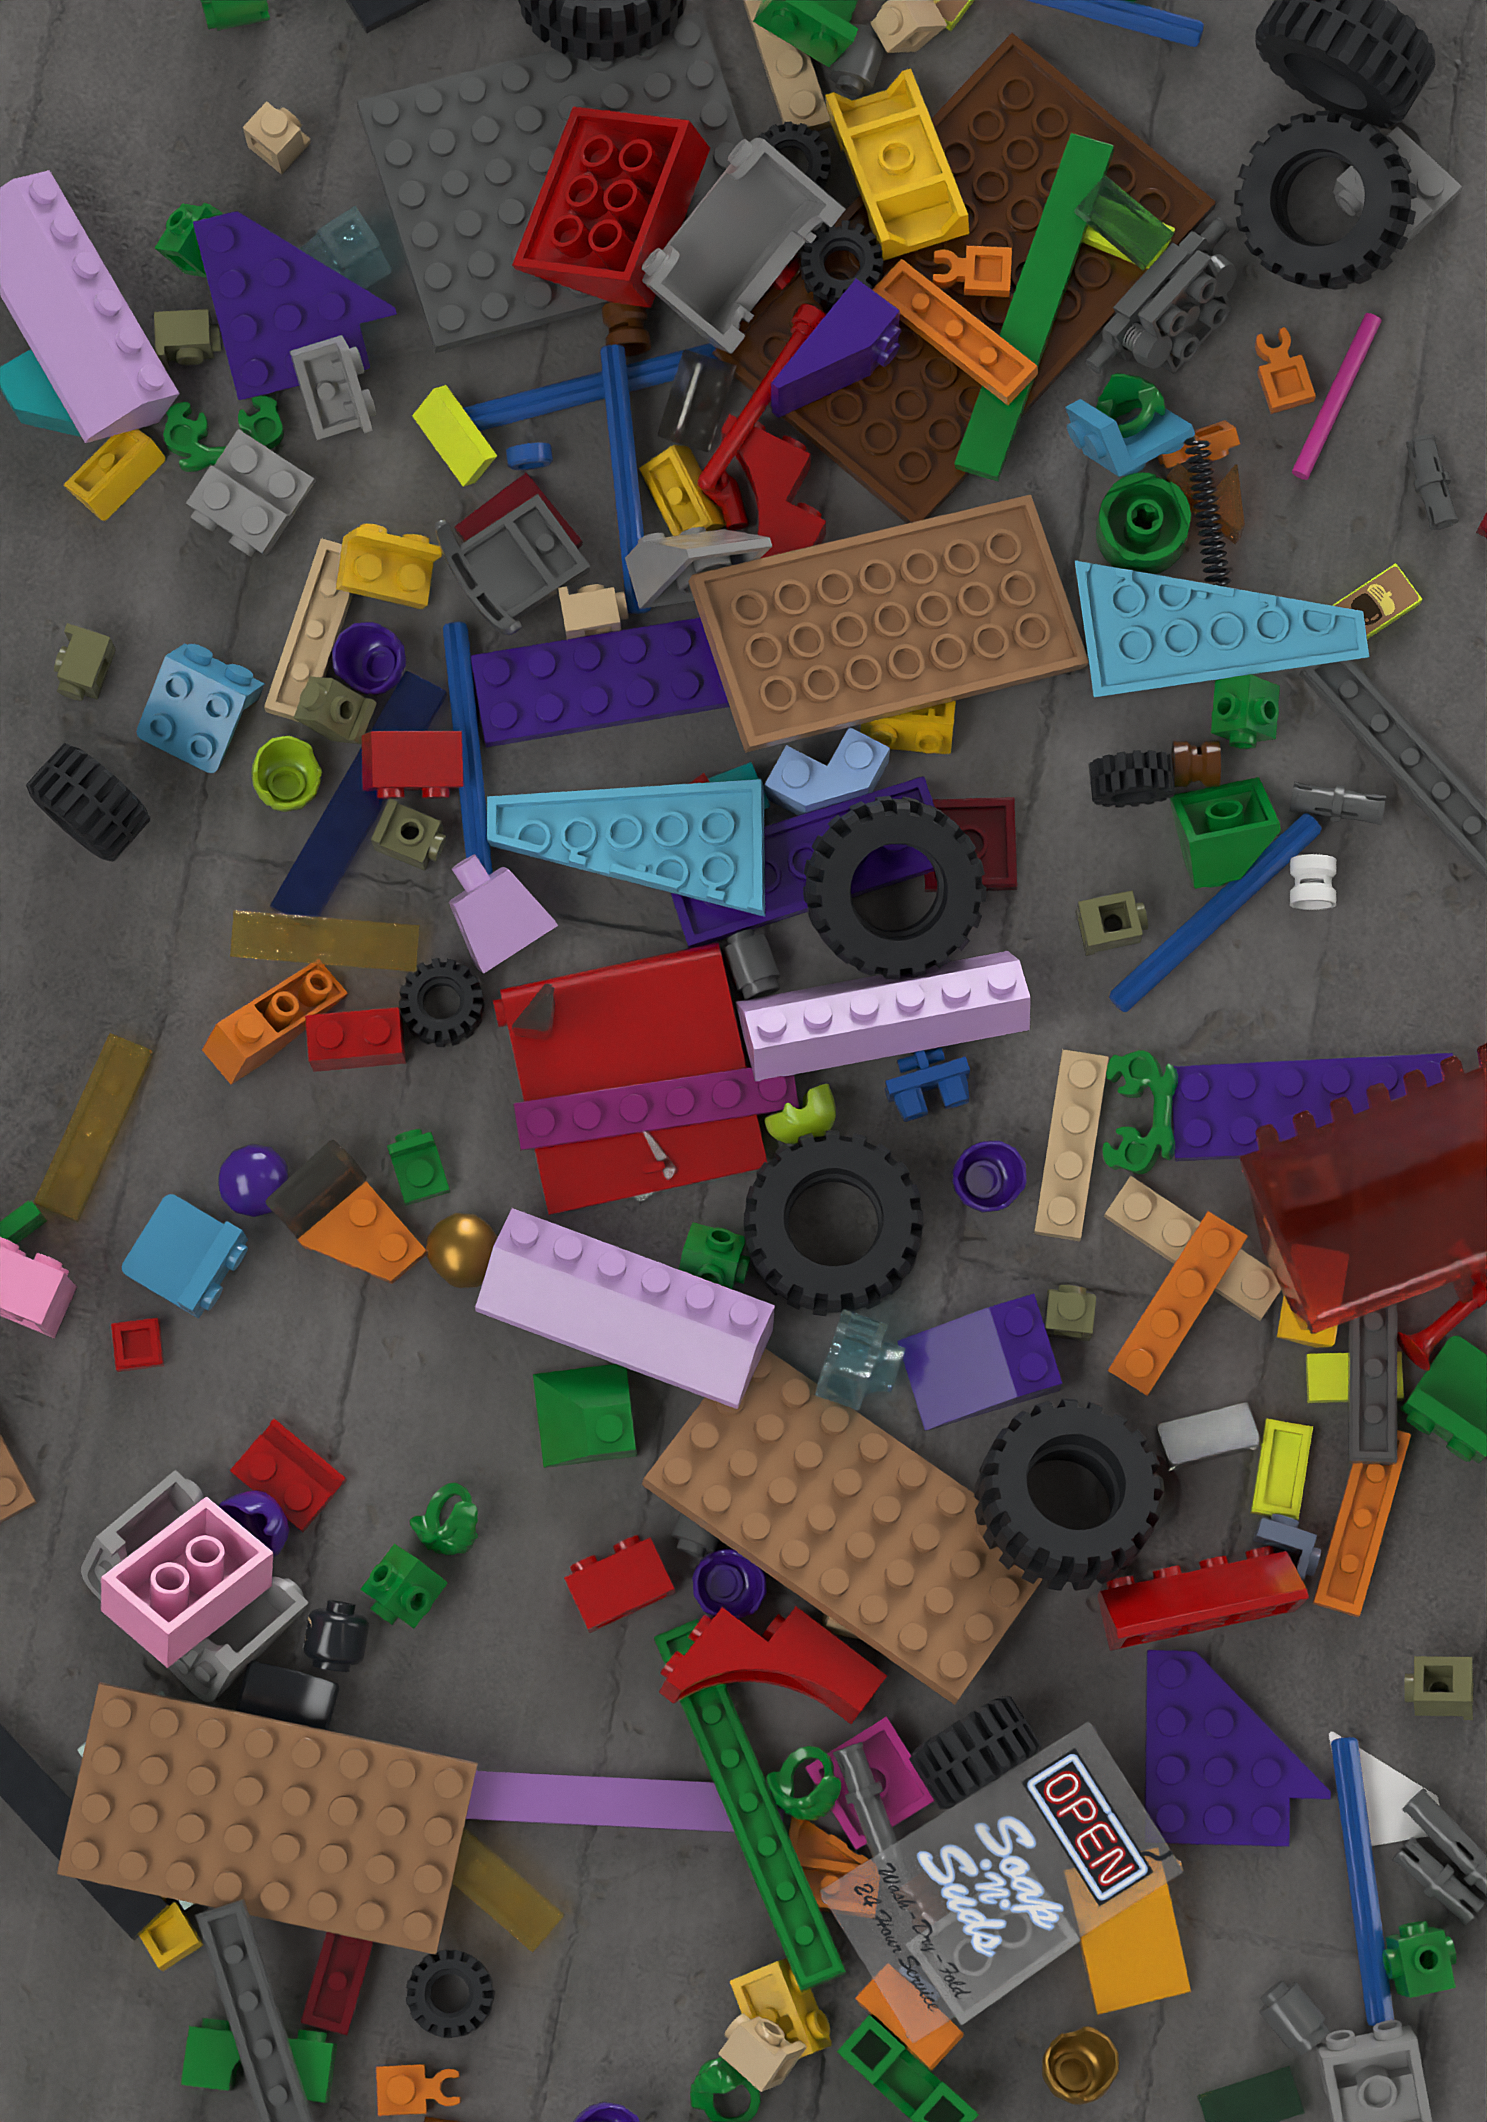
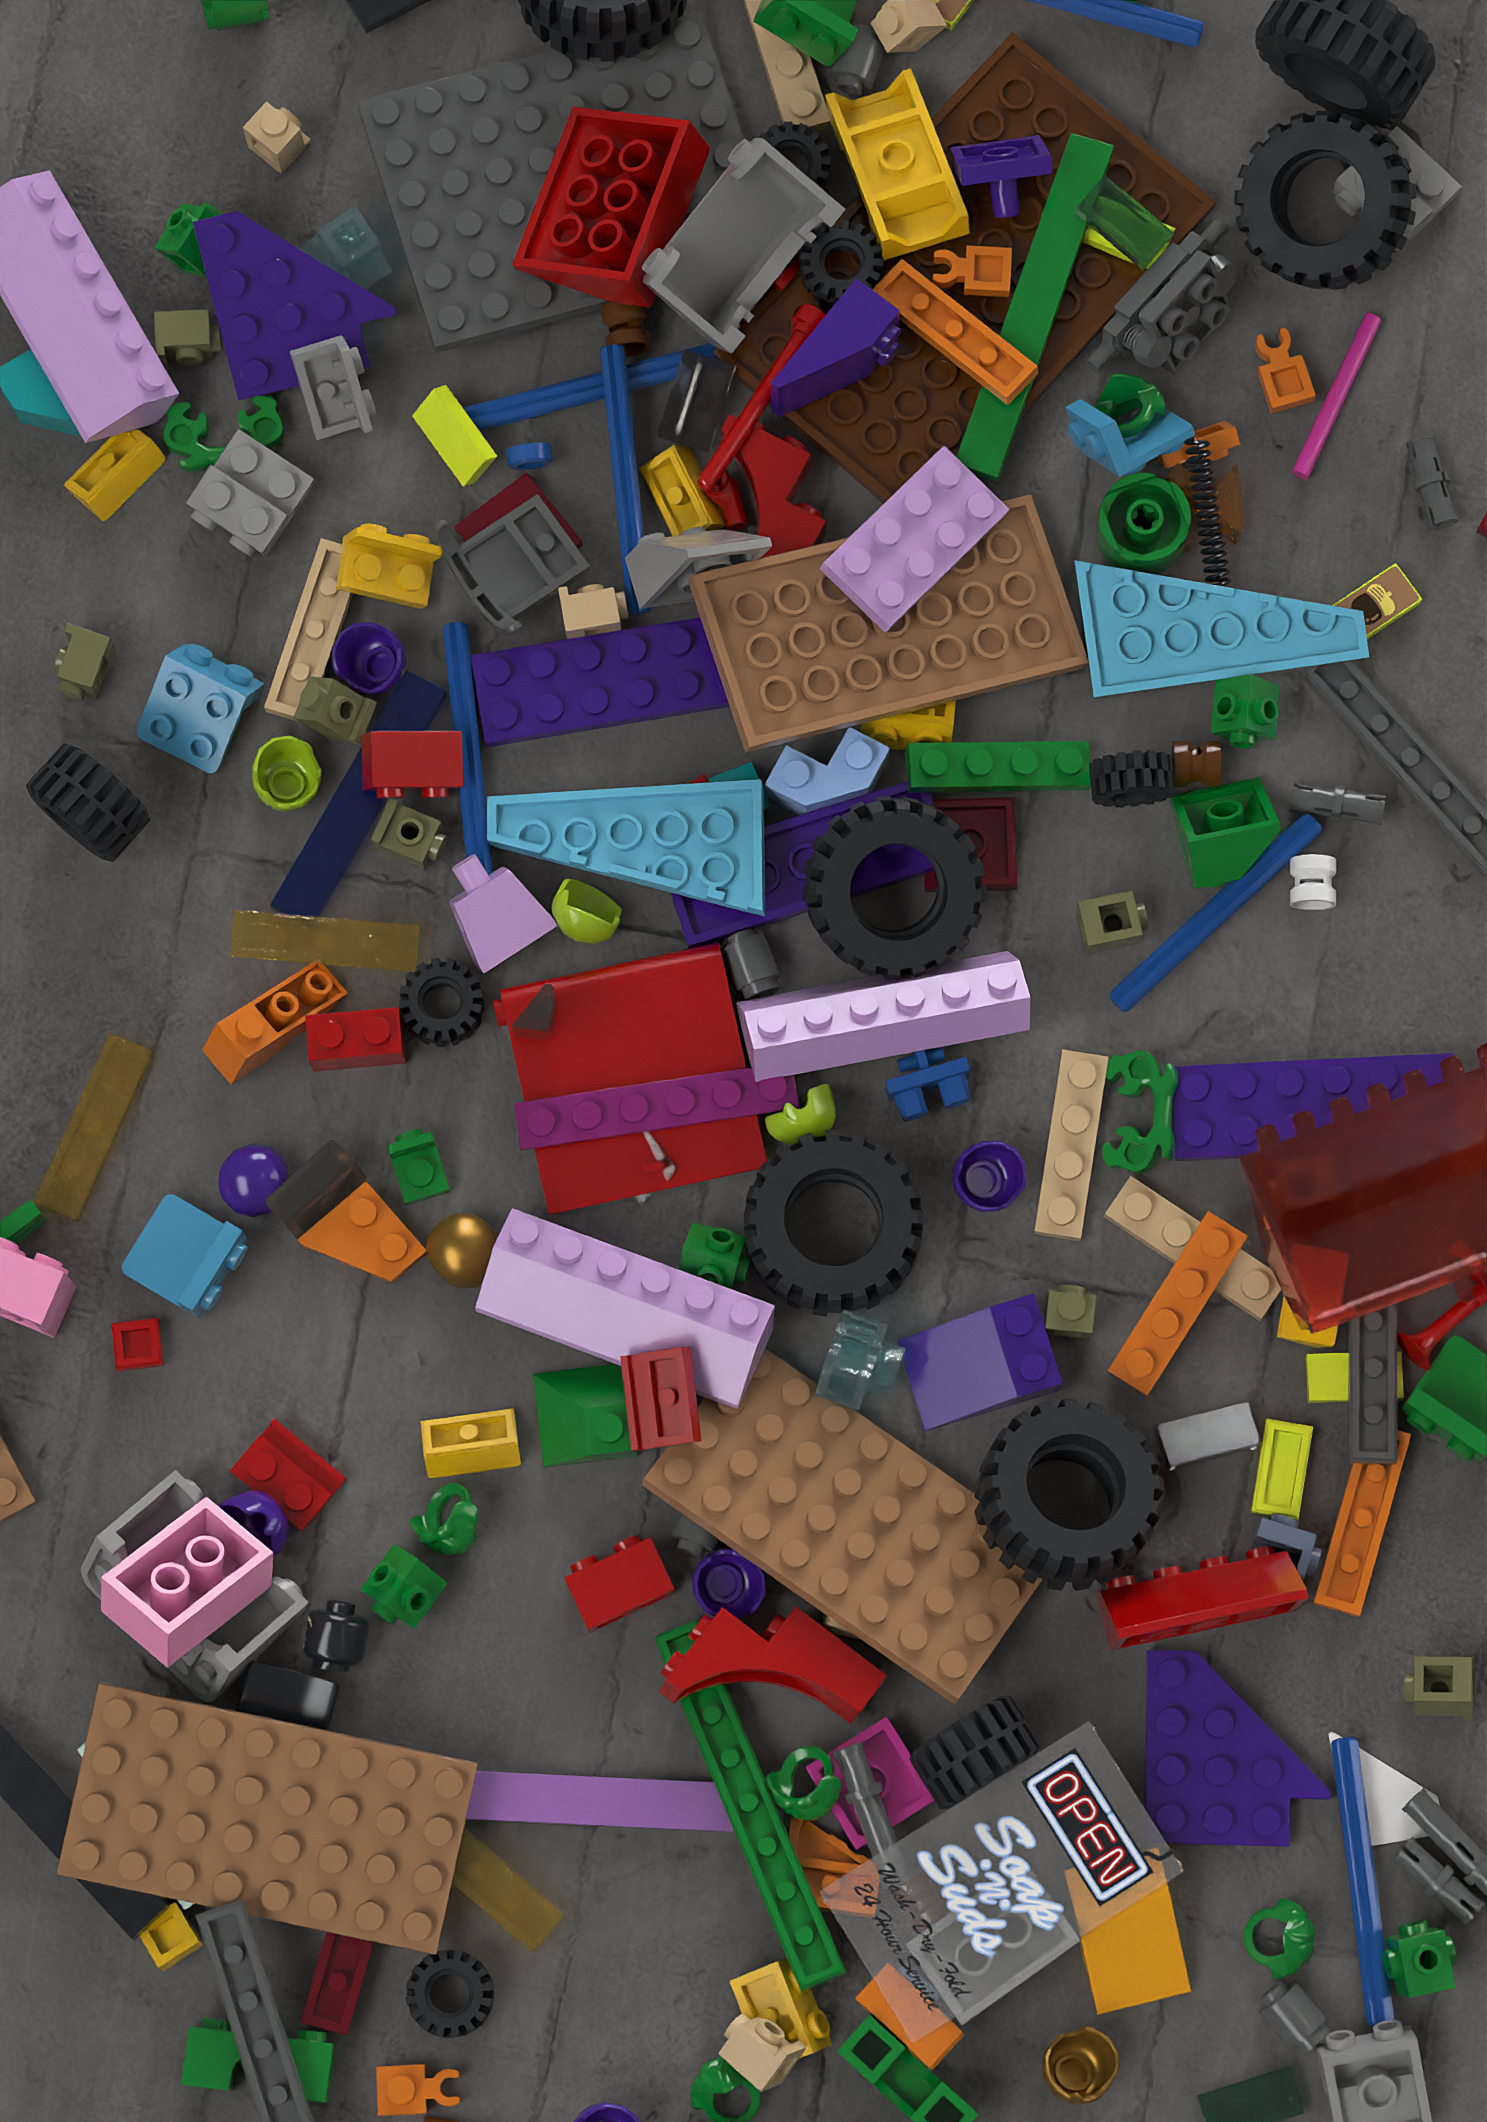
(470, 1443): none -> yellow slope
(585, 912): none -> lime hair
(660, 1398): none -> red plate
(914, 539): none -> lavender plate
(997, 766): none -> green plate
(1001, 166): none -> dark purple tile
(1297, 1938): none -> green piece

